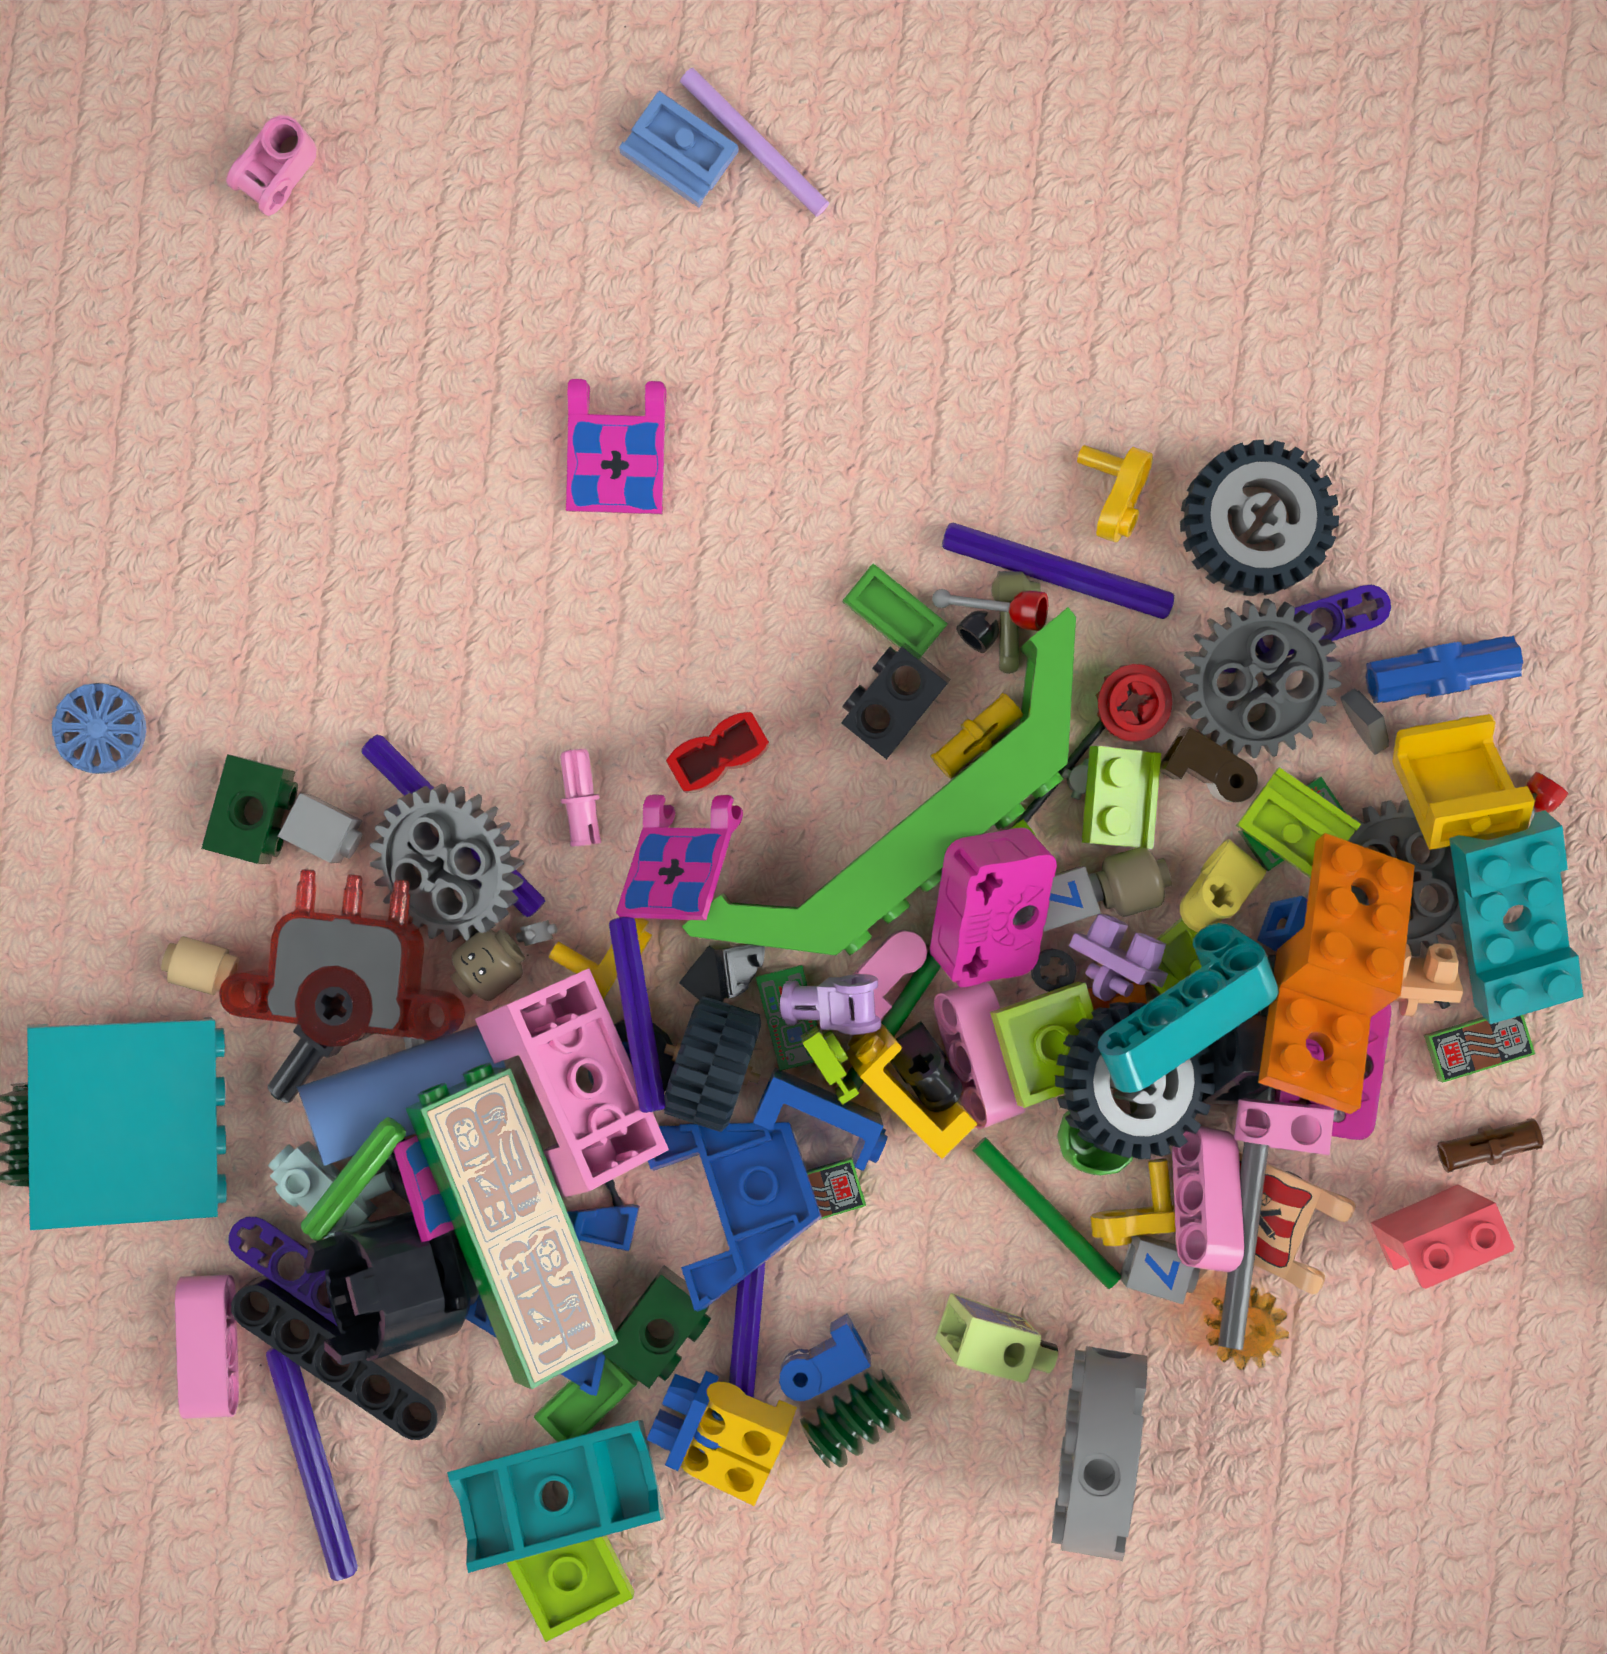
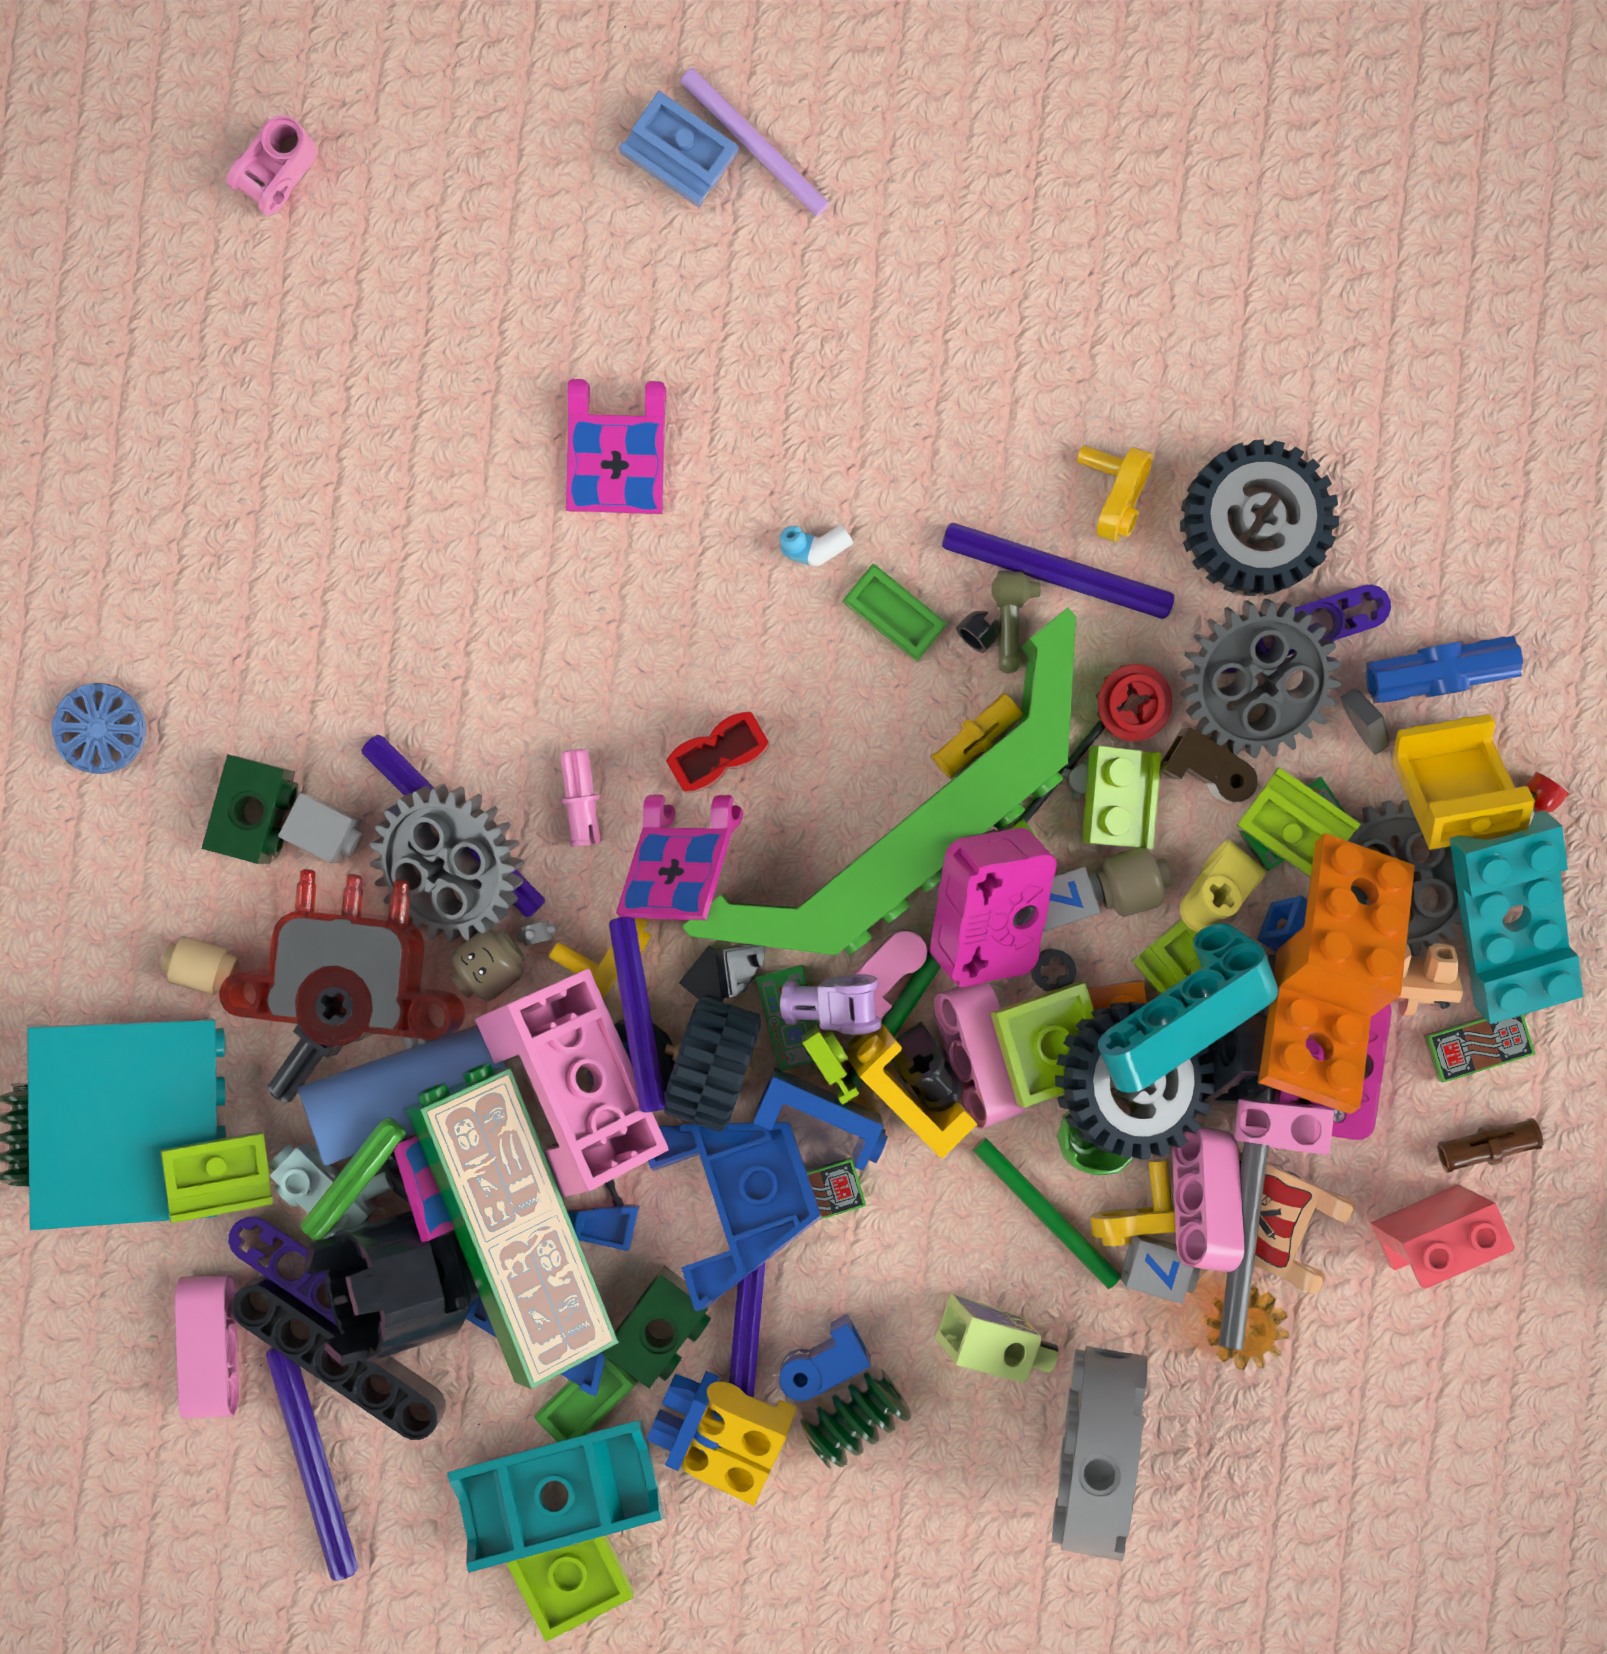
(216, 1177): none -> lime plate
(813, 549): none -> arm
(903, 706): black brick -> none
(1026, 610): red hinge -> none
(1137, 964): lavender hips -> none

